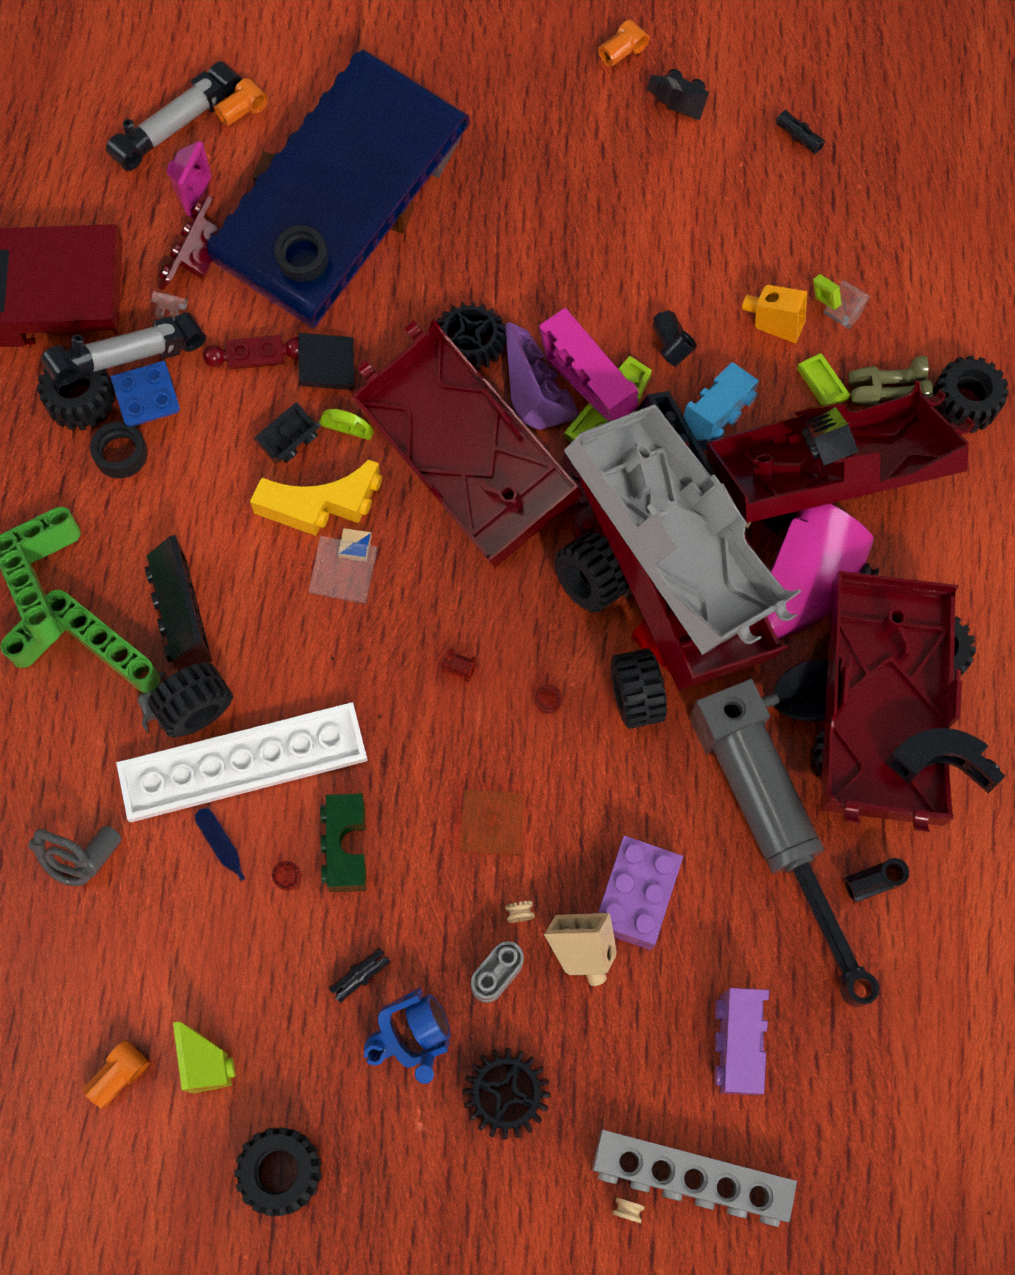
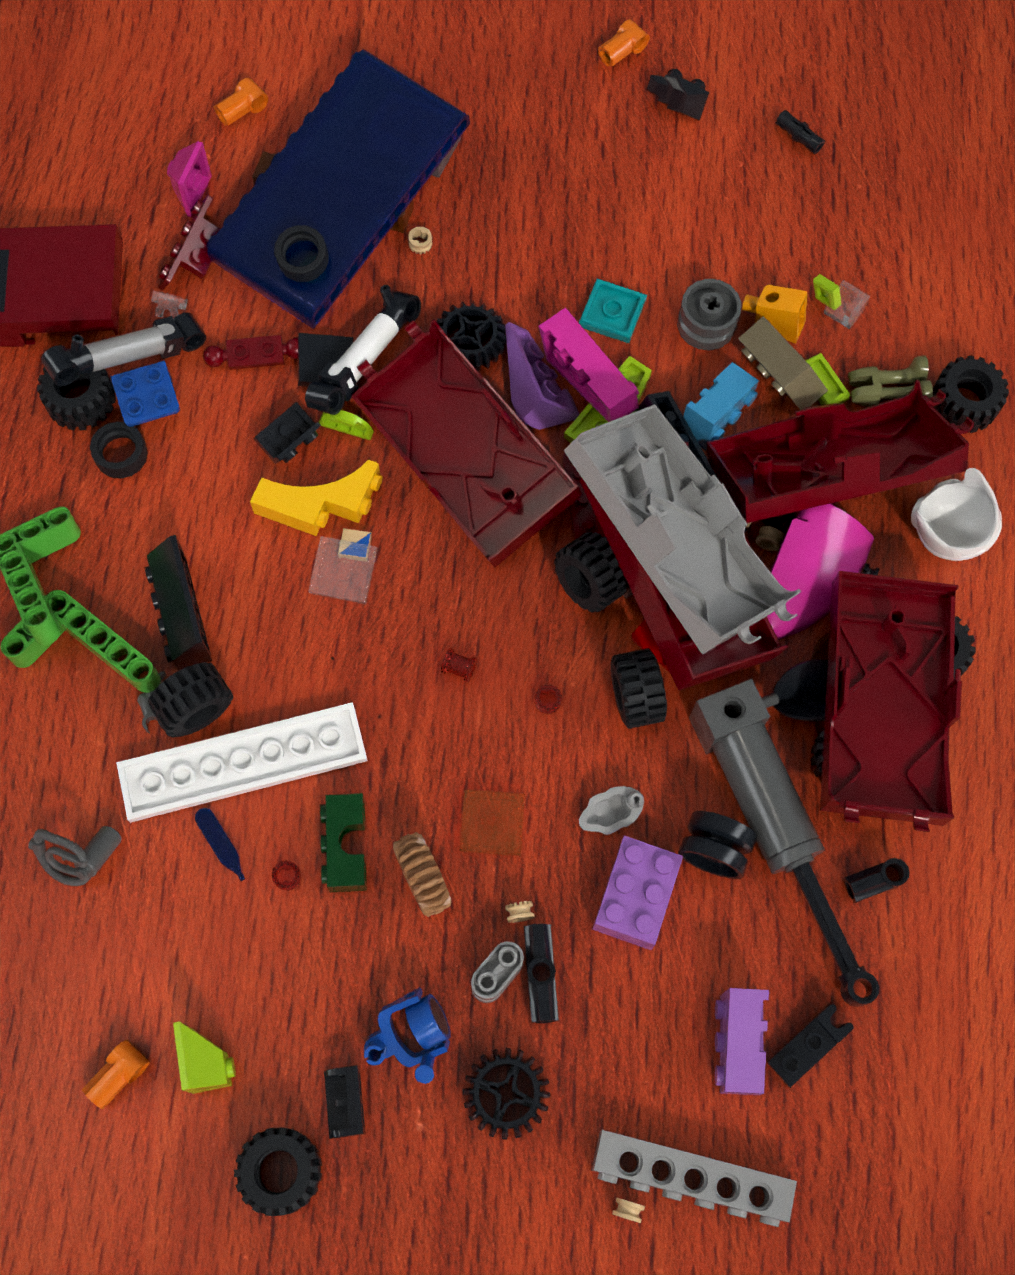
(205, 93): piece -> none
(341, 379): none -> piece
(344, 1102): none -> black hinge
(359, 974): black pin -> none
(414, 245): none -> tan bush
(422, 874): none -> medium nougat gear
(541, 993): none -> black piece
(583, 944): tan torso -> none
(612, 310): none -> teal tile
(612, 810): none -> light grey arm
(675, 341): black piece -> none
(709, 314): none -> dark grey wheel
(717, 844): none -> black wheel
(769, 538): none -> tan bush
(782, 363): none -> dark tan wedge
(808, 1046): none -> black plate
(829, 436): black brick -> none
(945, 747): black arch -> none
(958, 517): none -> white piece

